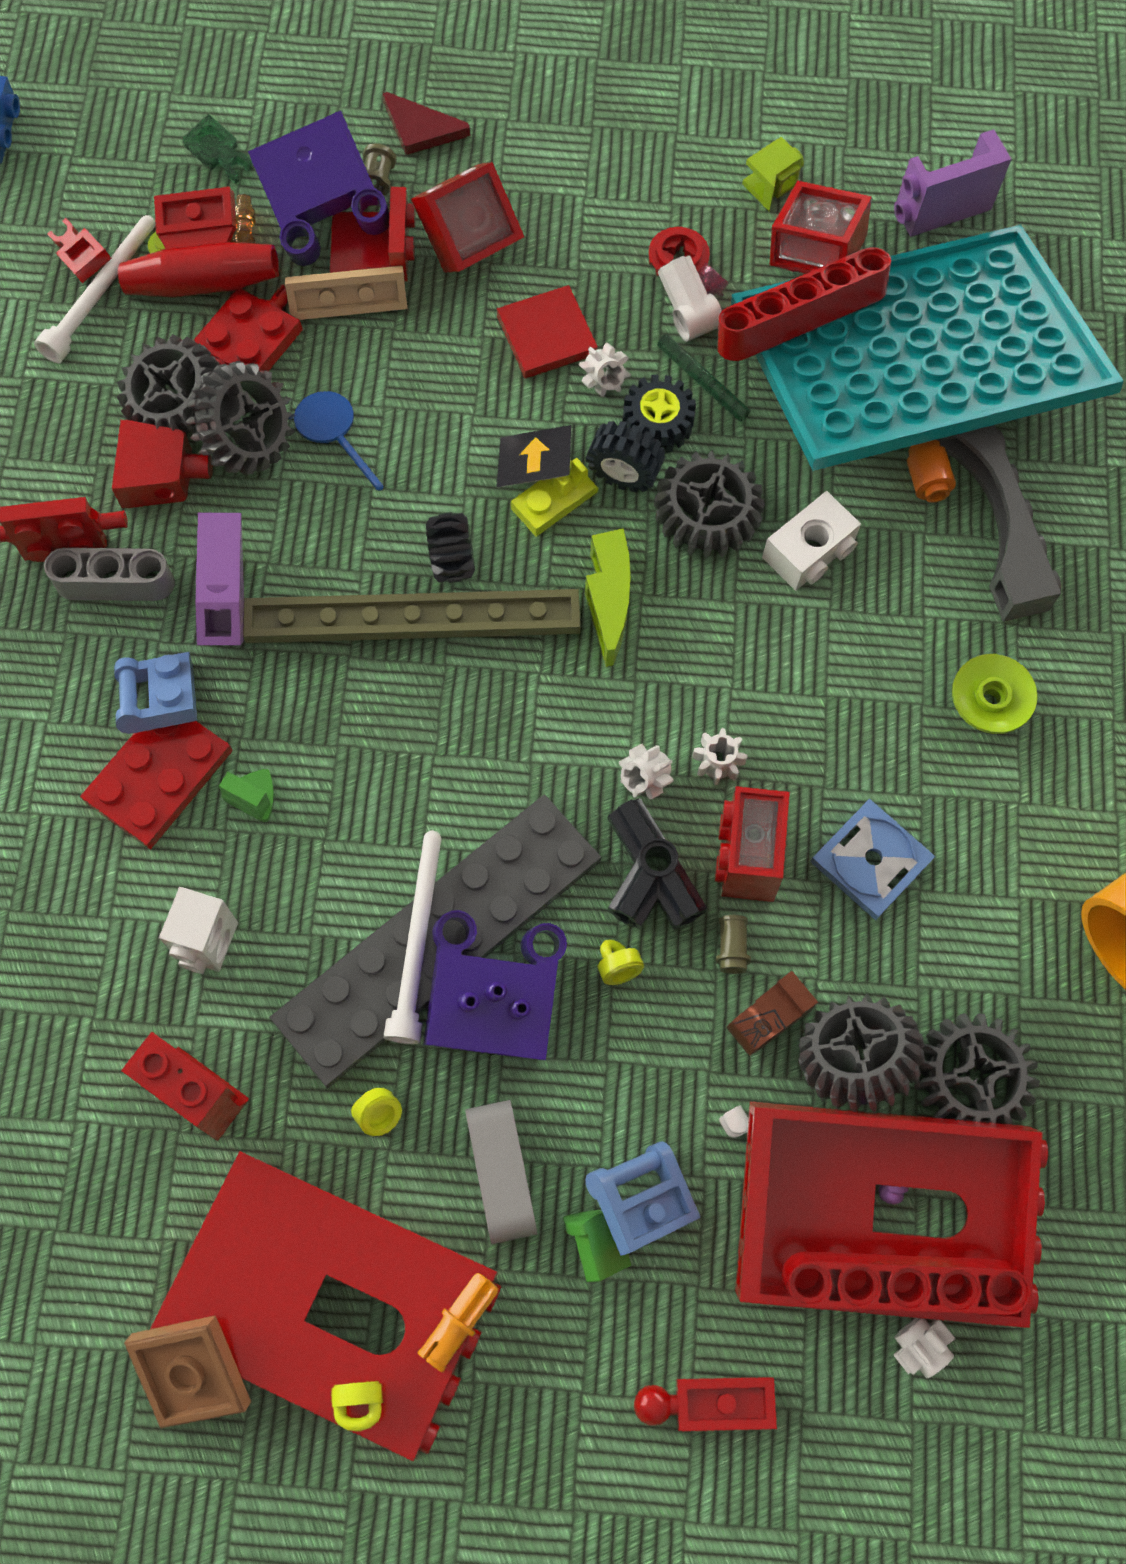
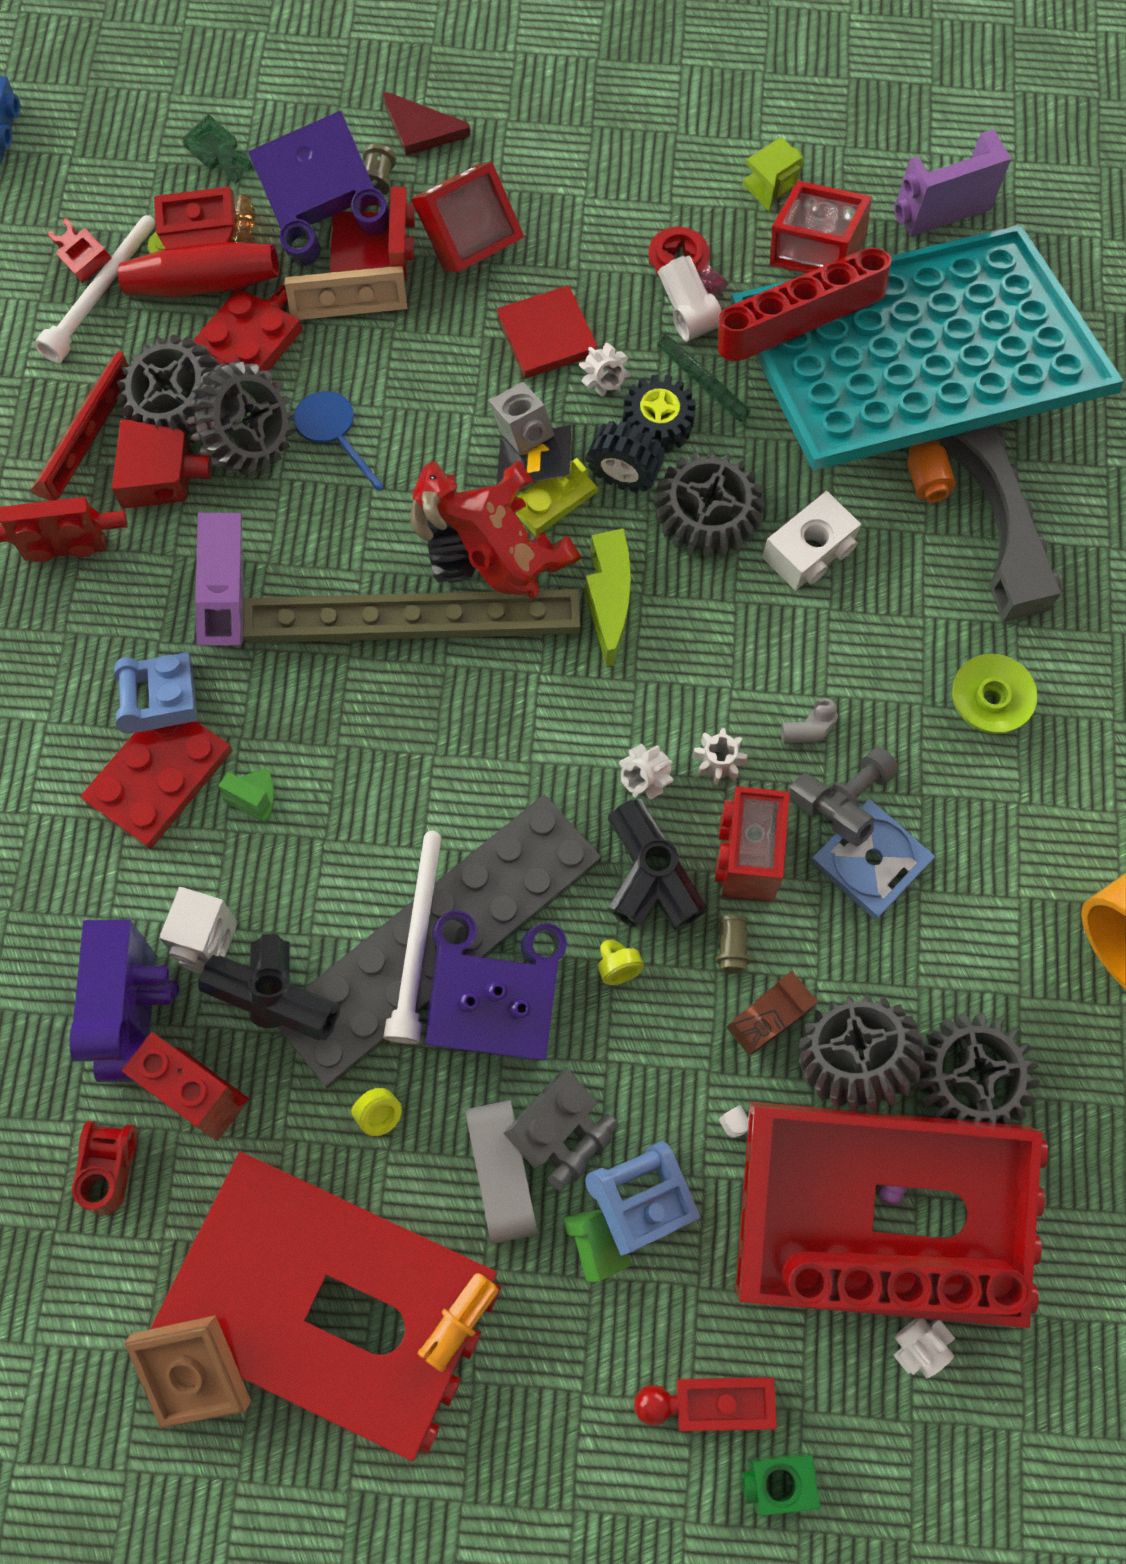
(81, 431): none -> red slope
(94, 563): light grey beam -> none
(103, 1162): none -> red piece
(115, 996): none -> dark purple piece
(267, 991): none -> black piece
(357, 1394): neon yellow tile -> none
(490, 528): none -> red animal
(521, 418): none -> light grey brick
(551, 1119): none -> dark grey plate
(802, 1490): none -> green brick
(815, 726): none -> light grey arm
(841, 800): none -> dark grey bar

